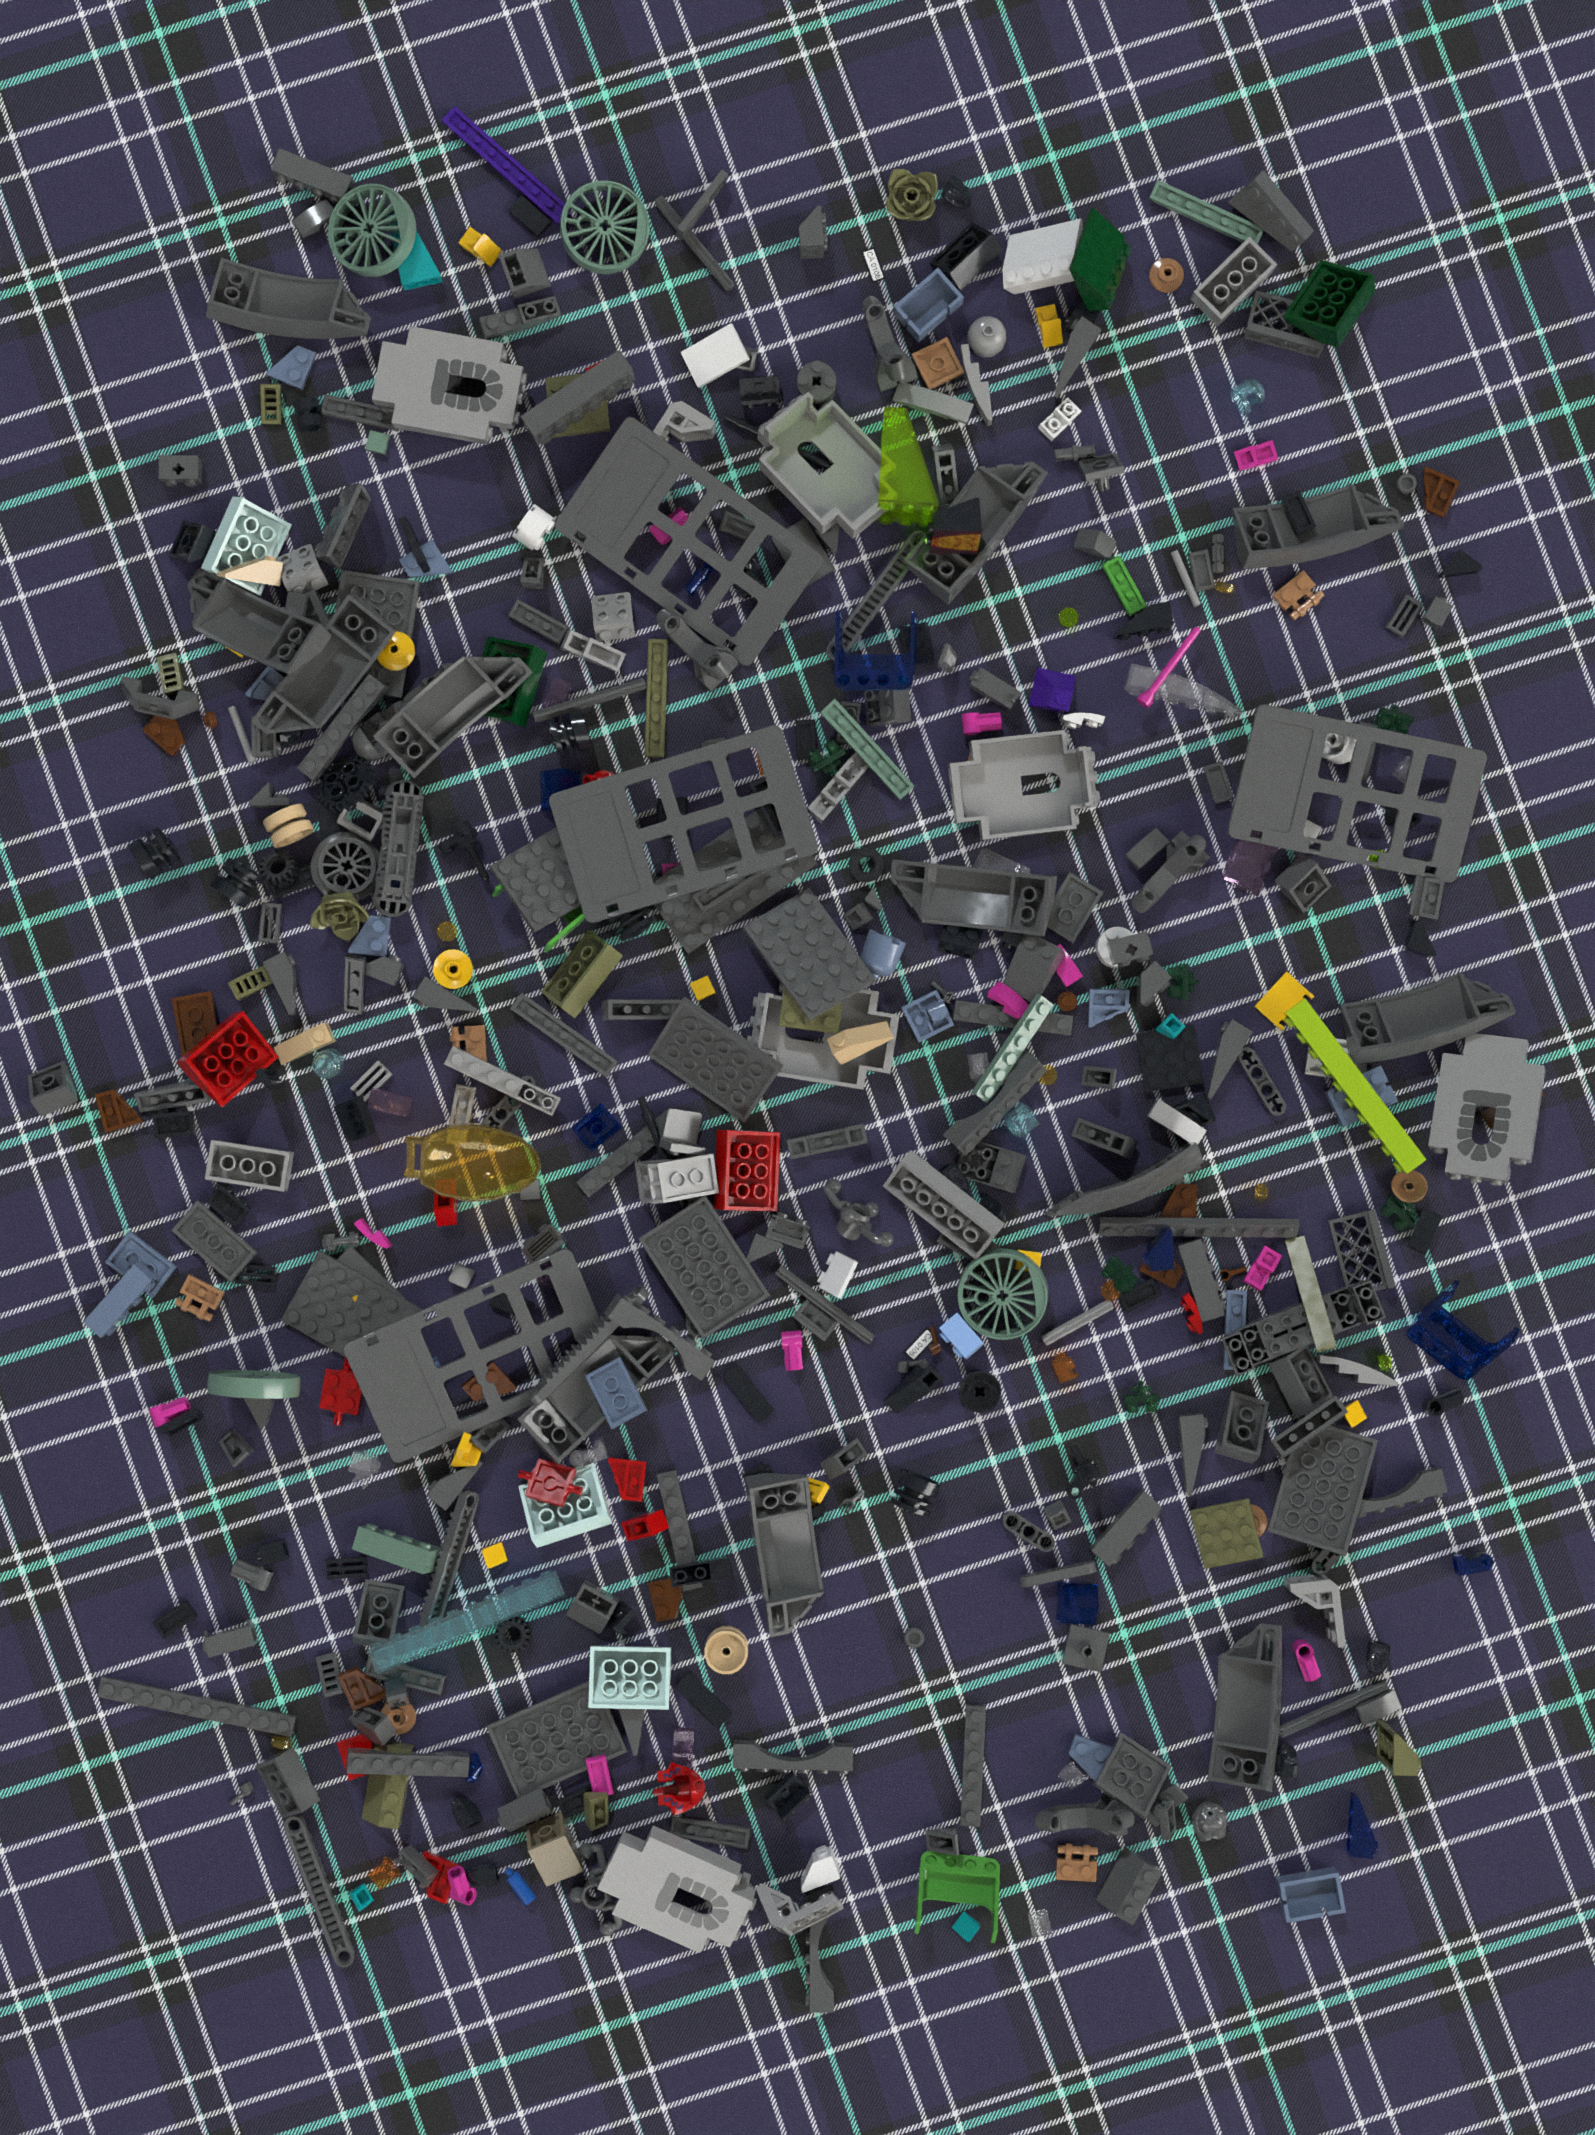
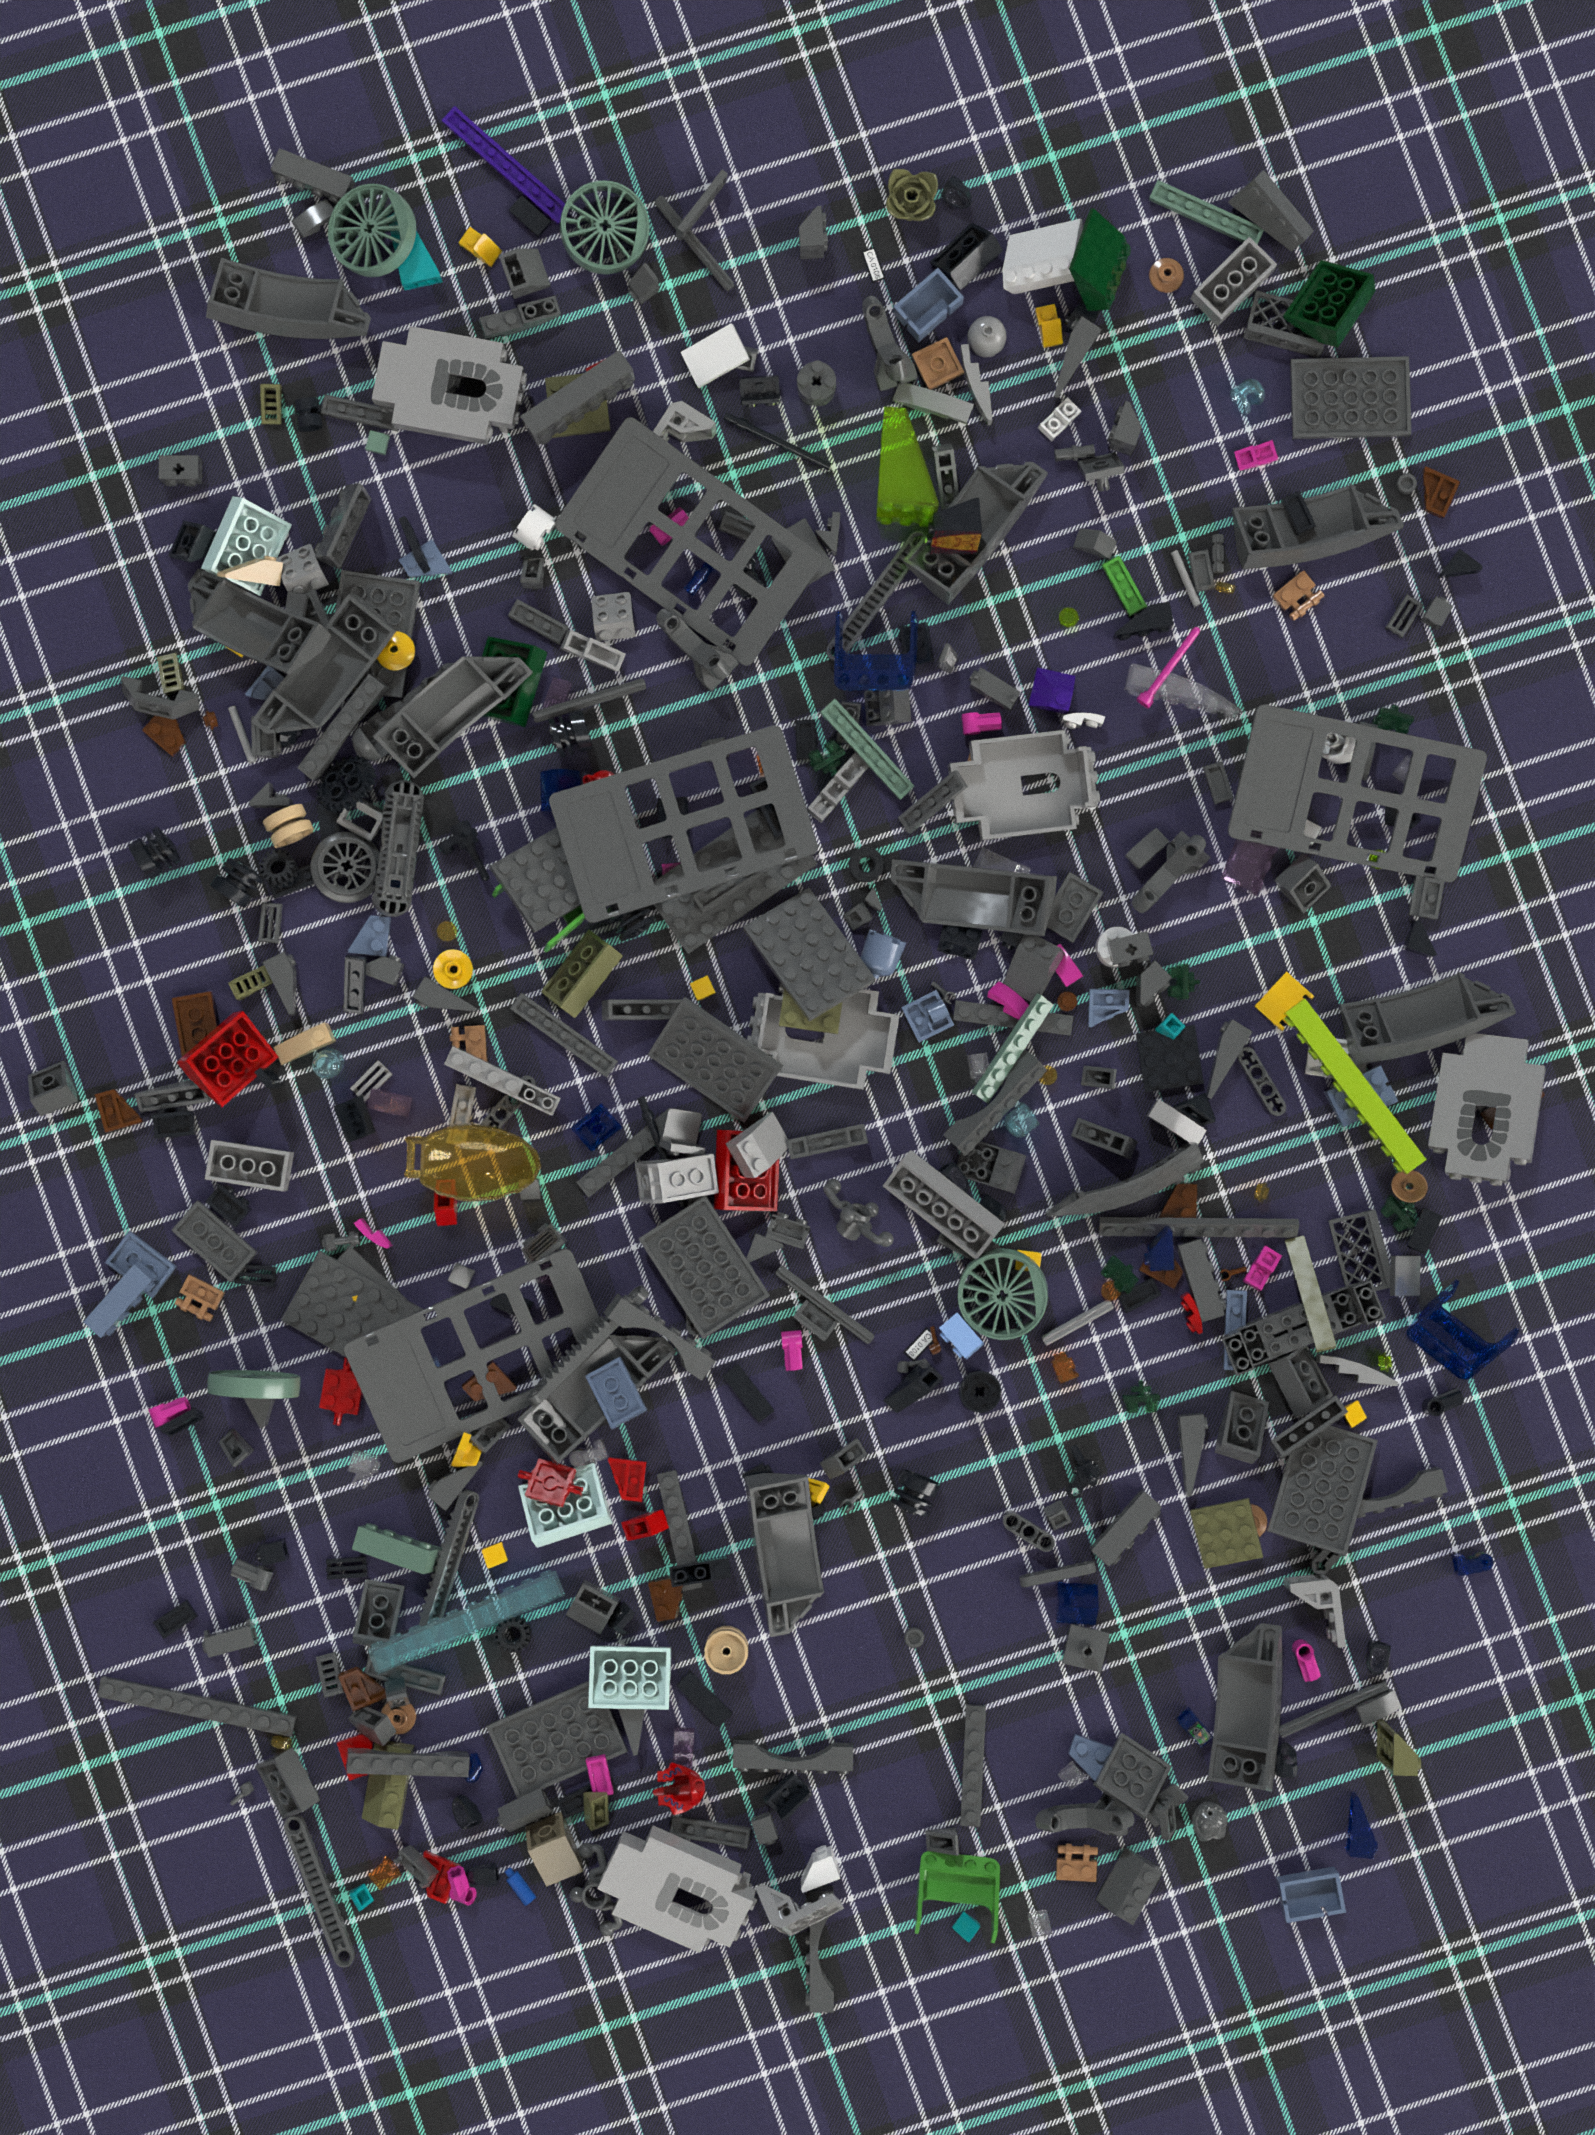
(294, 367): sand blue wing -> none
(341, 913): olive brick -> none
(643, 284): none -> dark grey slope
(656, 698): olive tile -> none
(758, 1146): none -> light grey slope
(764, 1828): none -> dark grey brick
(837, 1274): white slope -> none
(846, 490): light grey panel -> none
(859, 1040): tan slope -> none
(933, 801): none -> dark grey plate
(1126, 432): none -> dark grey slope
(1194, 1727): none -> leg
(1350, 397): none -> dark grey plate
(1405, 1275): none -> dark grey slope

